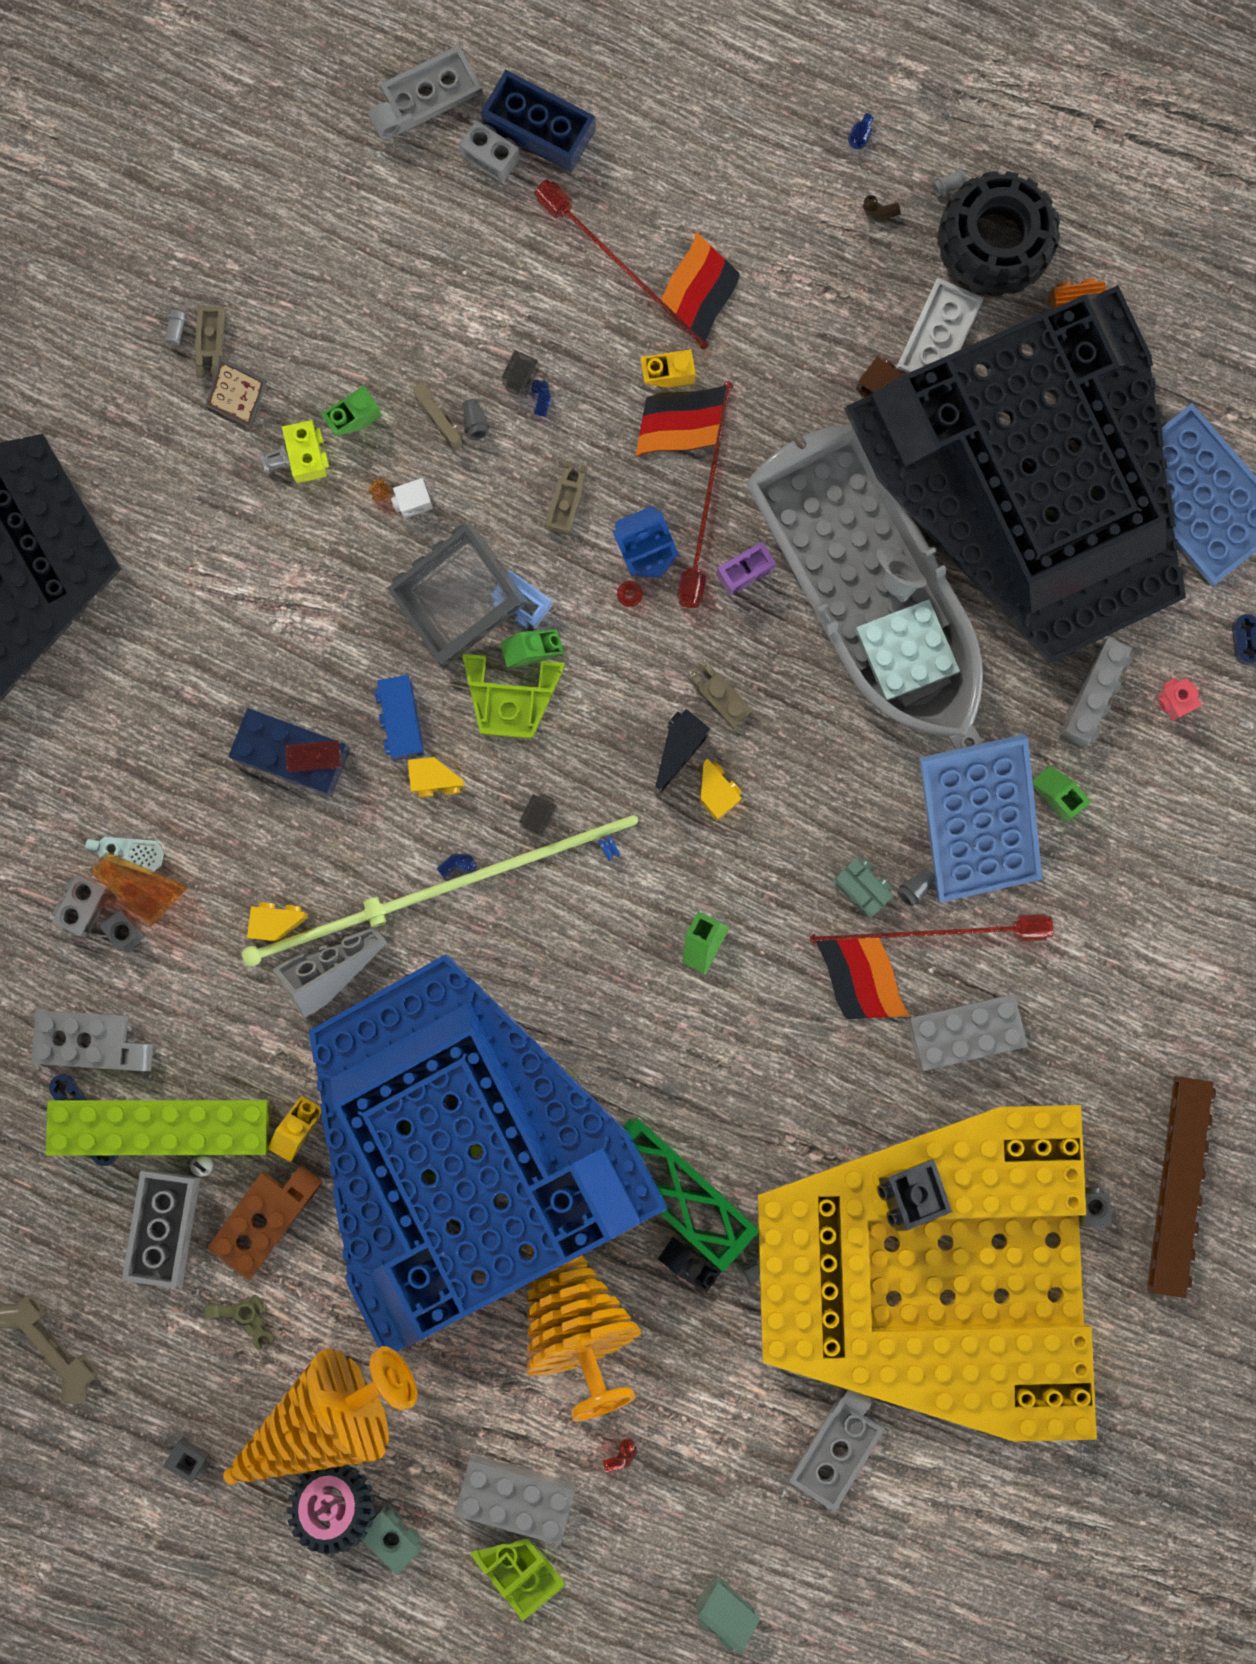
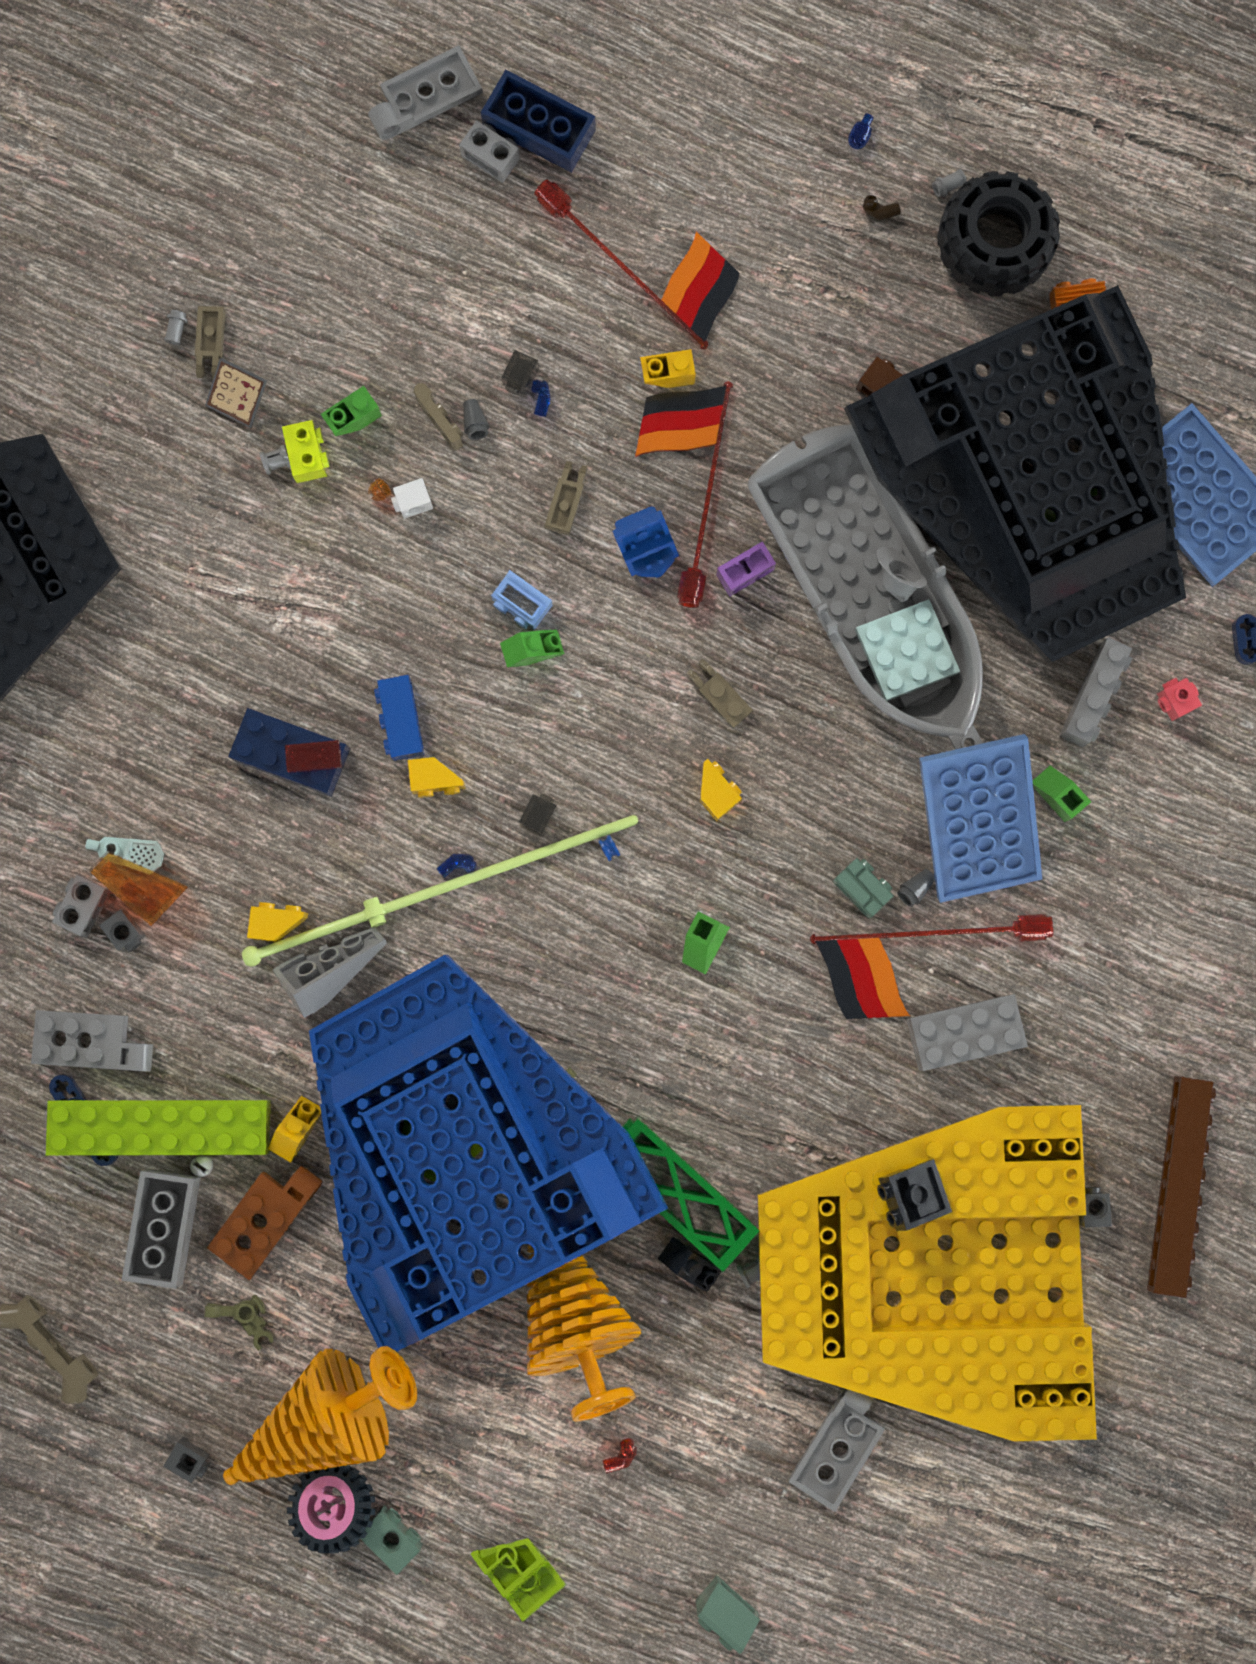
(456, 594): piece -> none
(510, 708): lime wing -> none
(515, 1499): light grey brick -> none
(629, 586): clear red plate -> none
(683, 739): black slope -> none
(941, 326): white tile -> none

